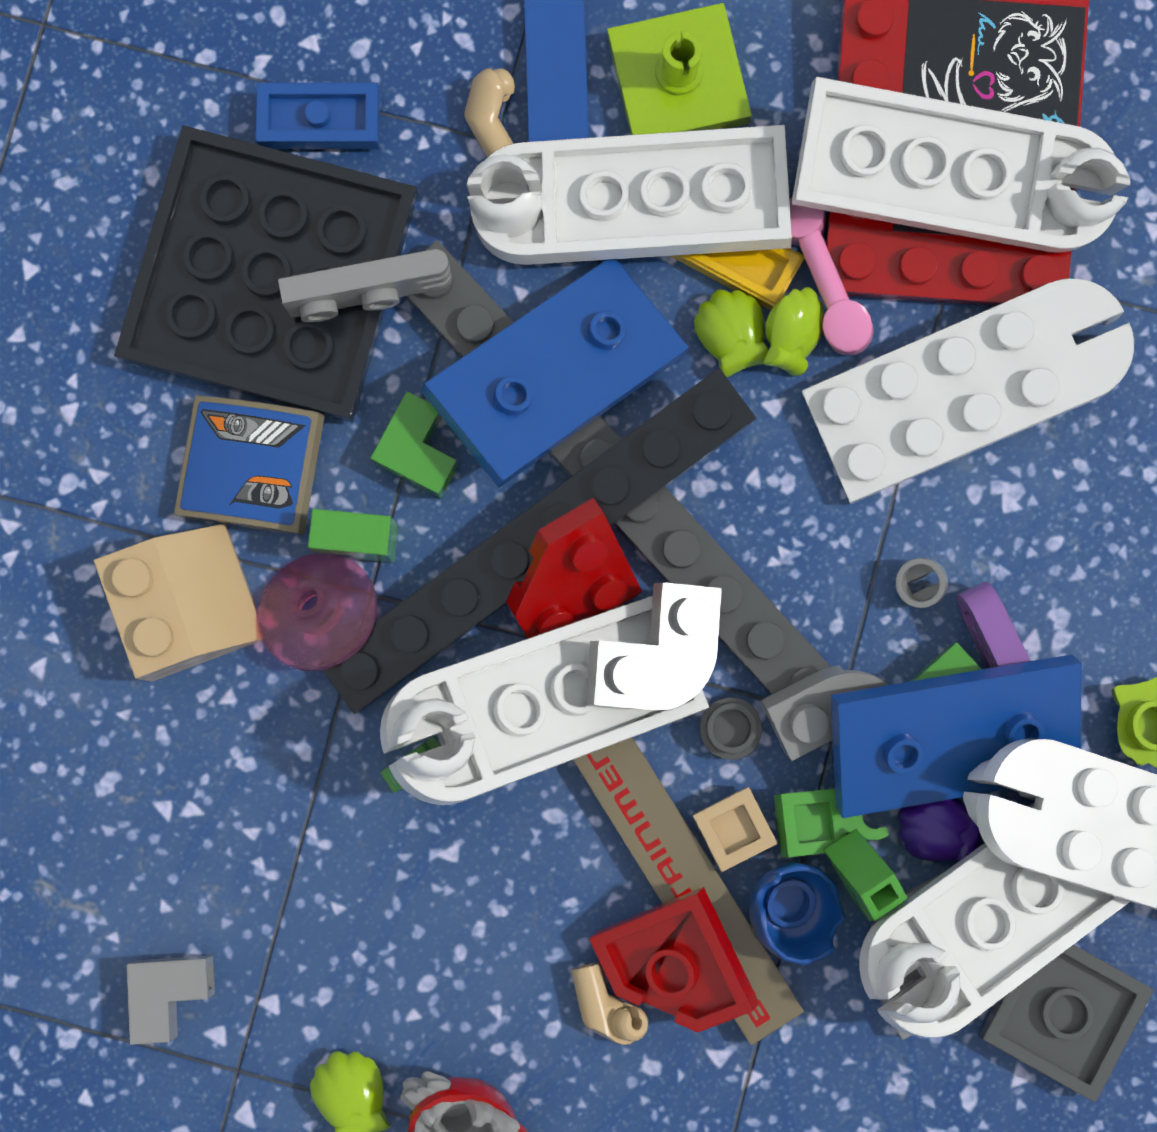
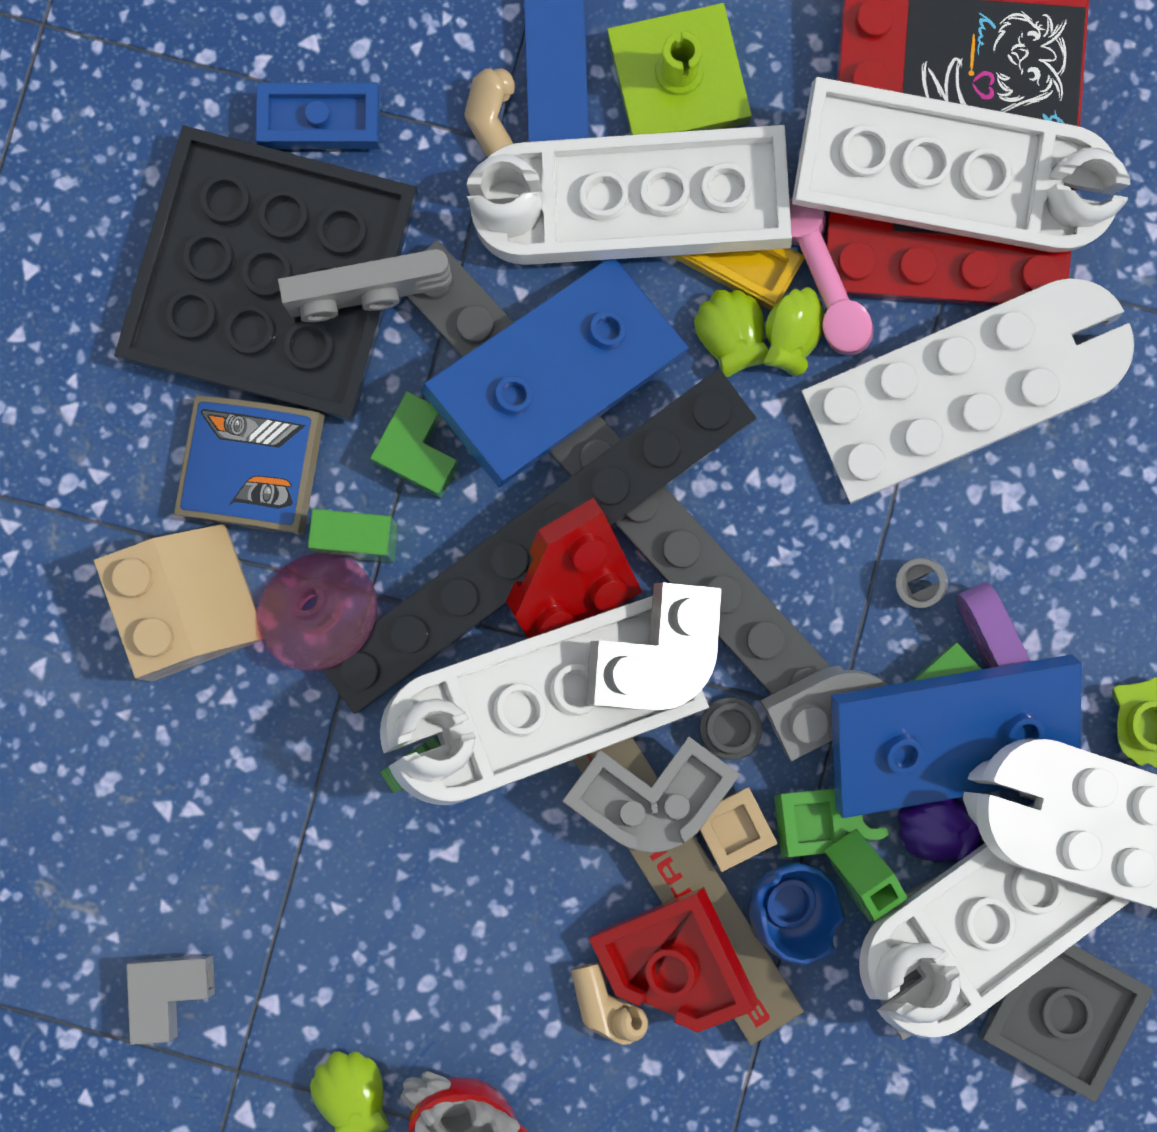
(655, 816): none -> light grey plate

